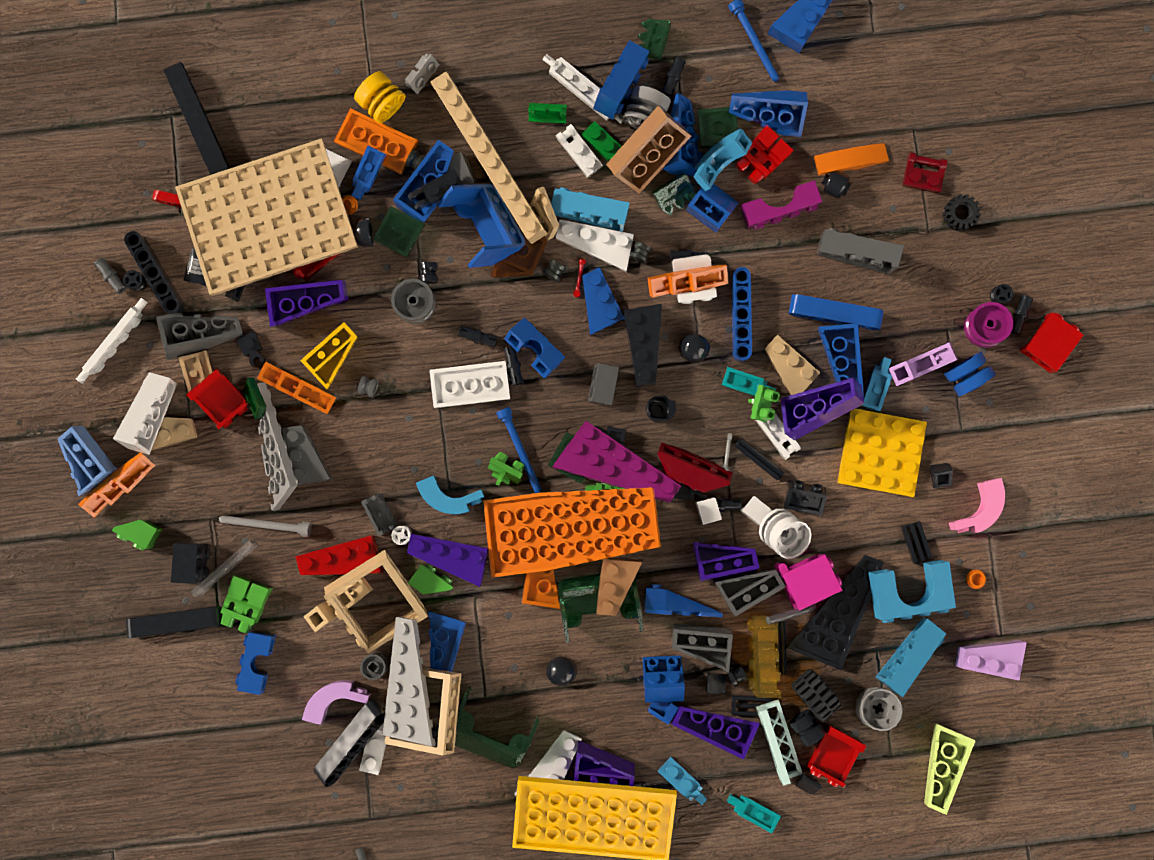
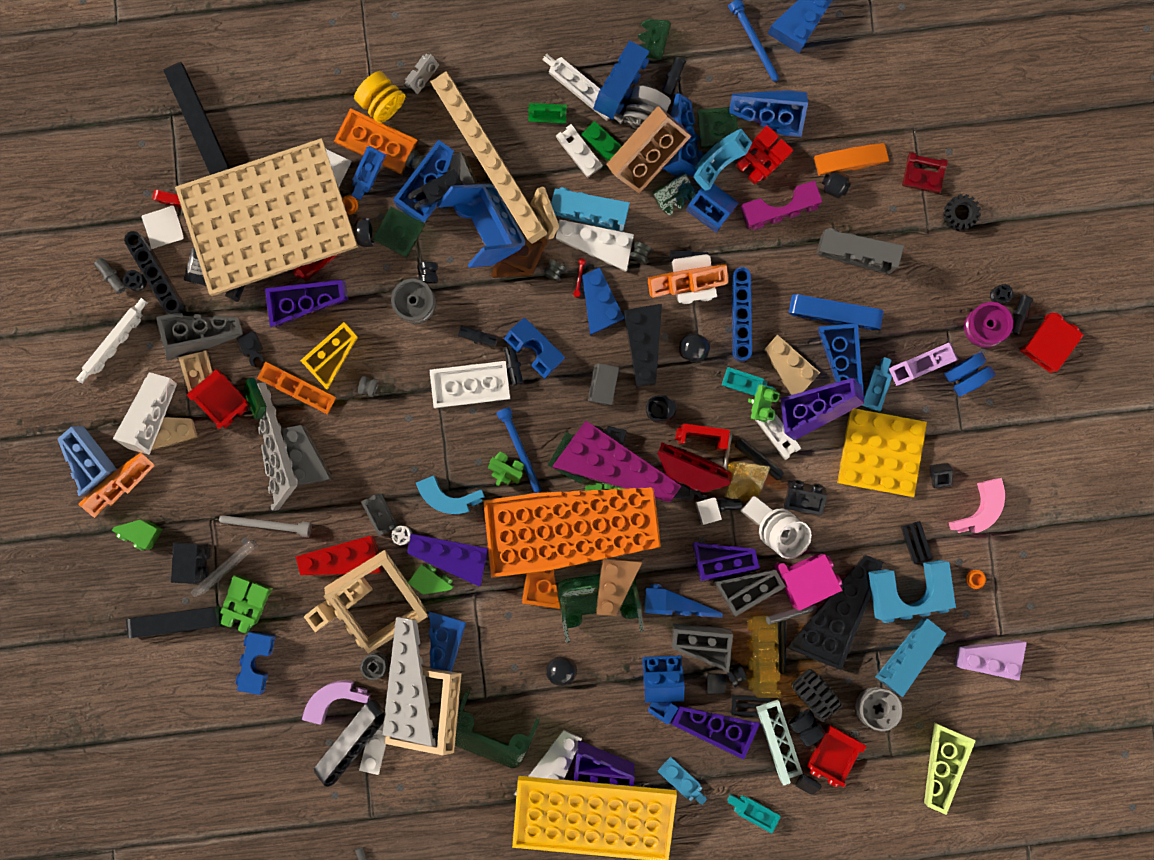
(162, 227): none -> white sticker
(721, 435): none -> red panel
(746, 480): none -> clear yellow hinge

